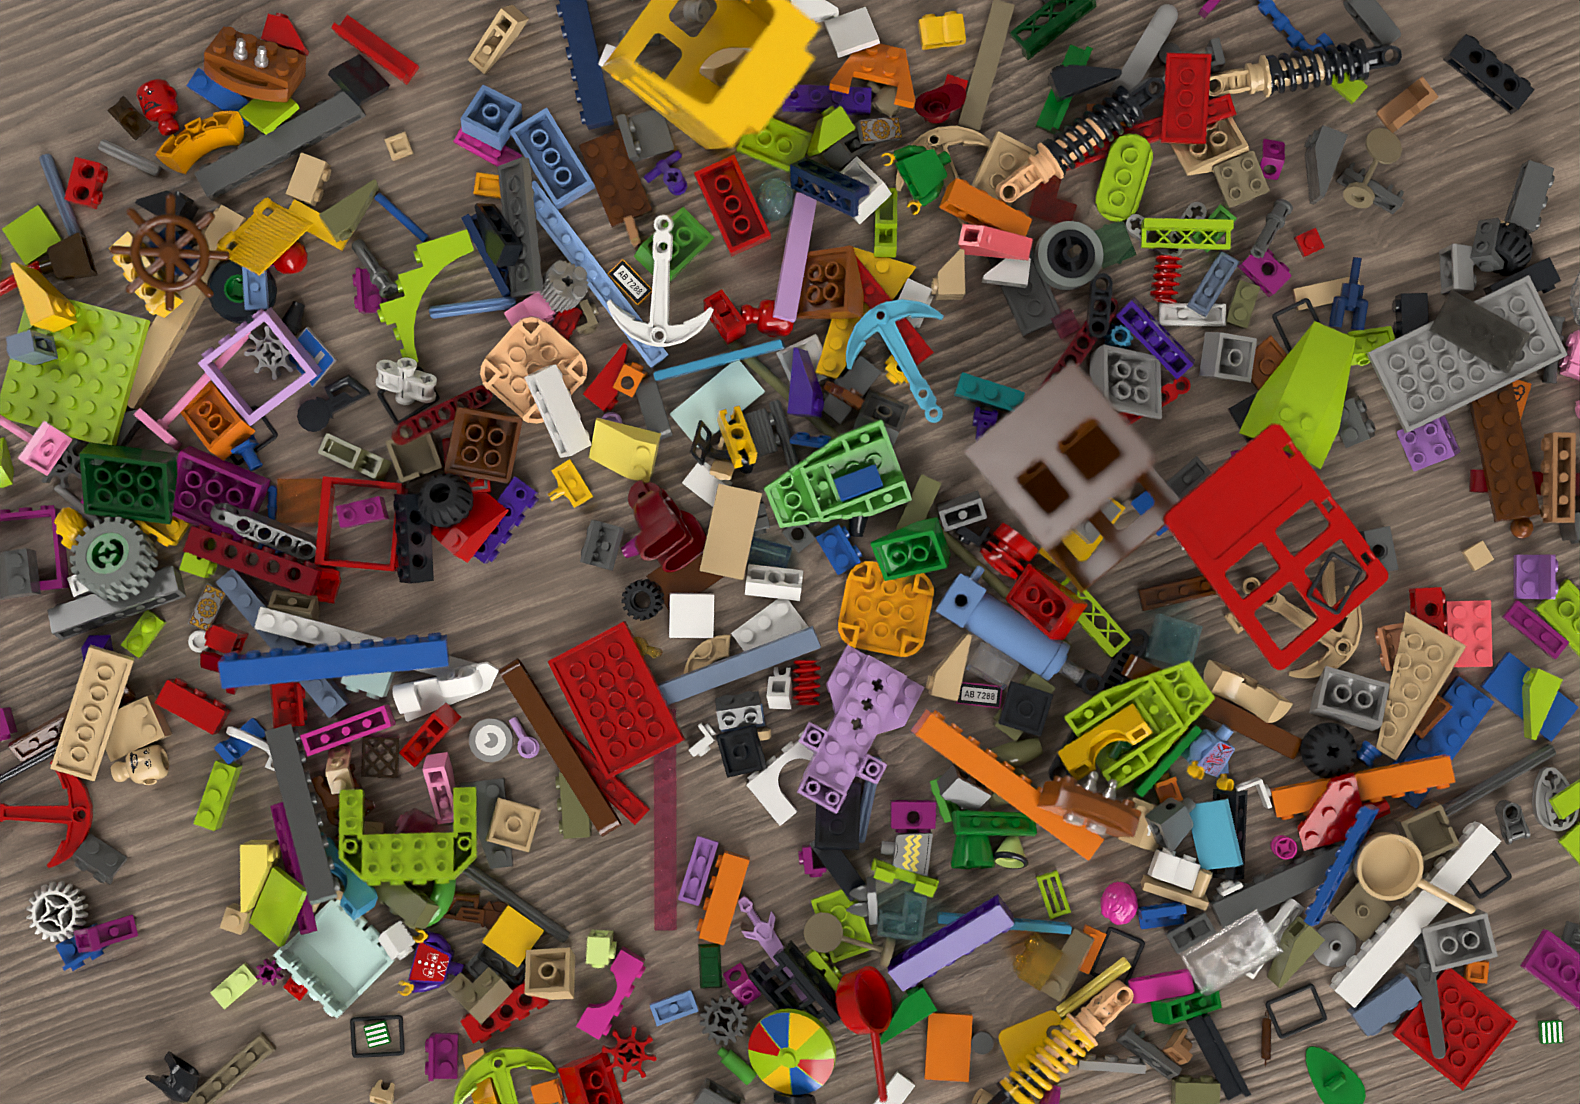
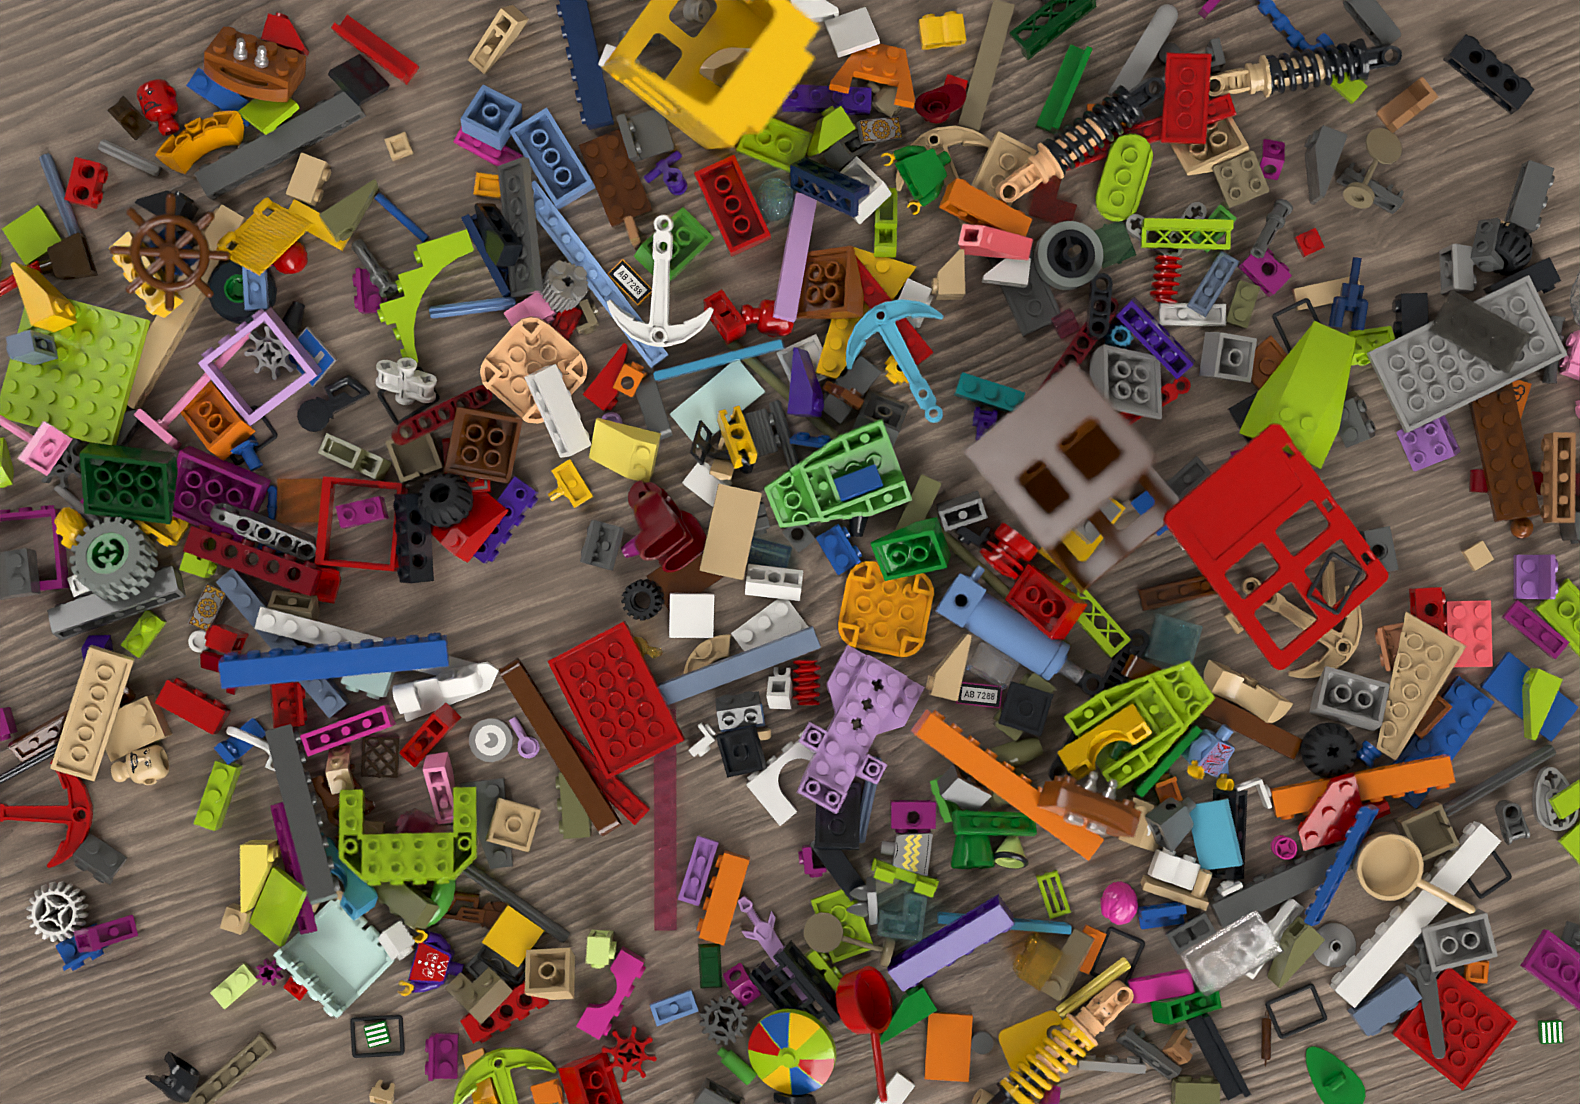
(1077, 79): black slope -> none
(1360, 911): dark tan plate -> none

